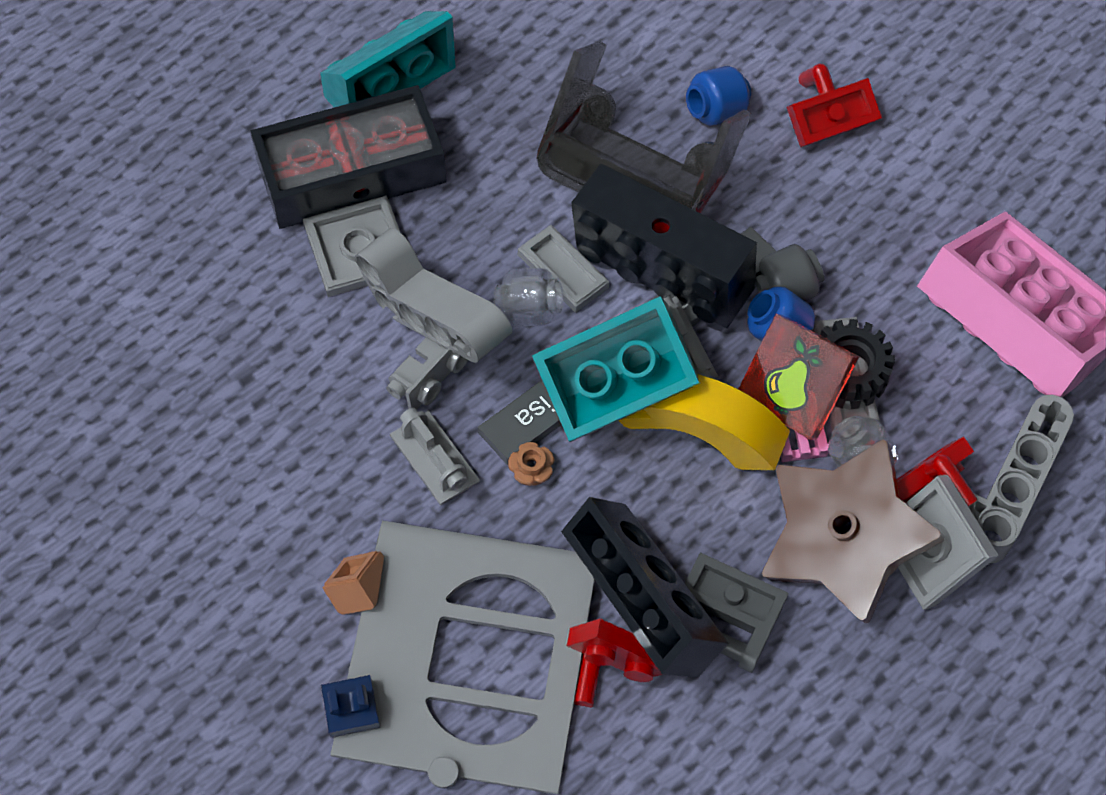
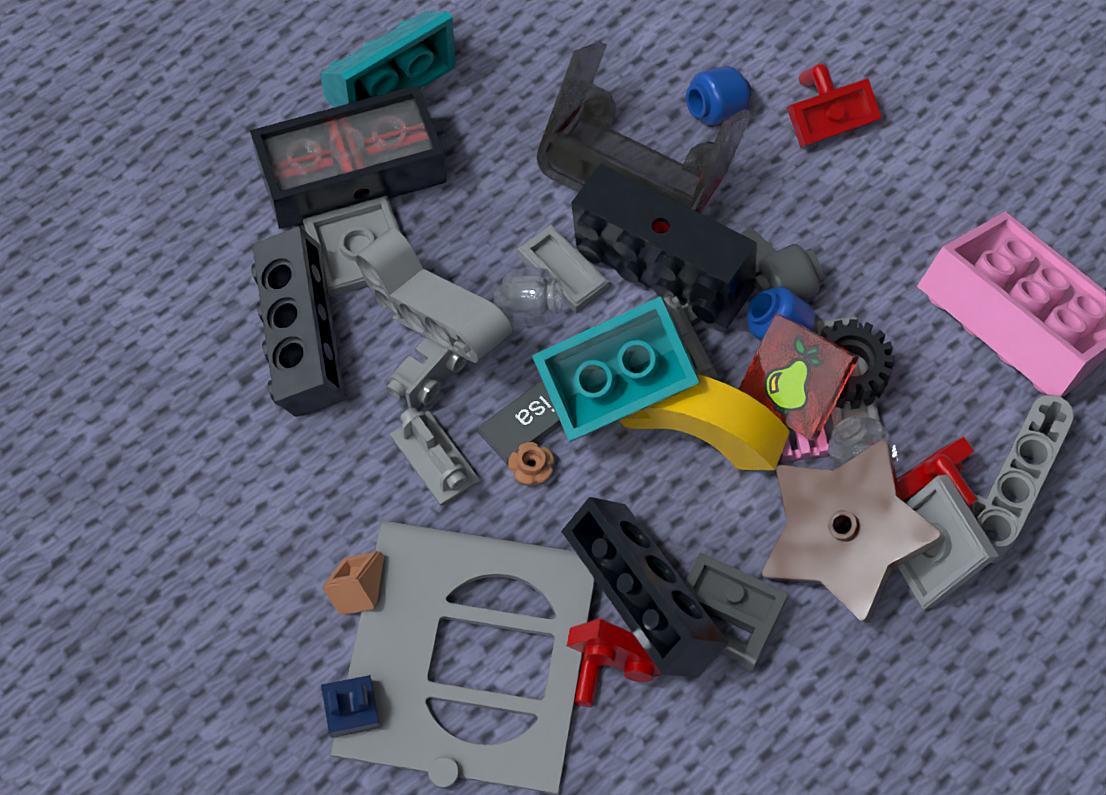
(297, 323): none -> black brick

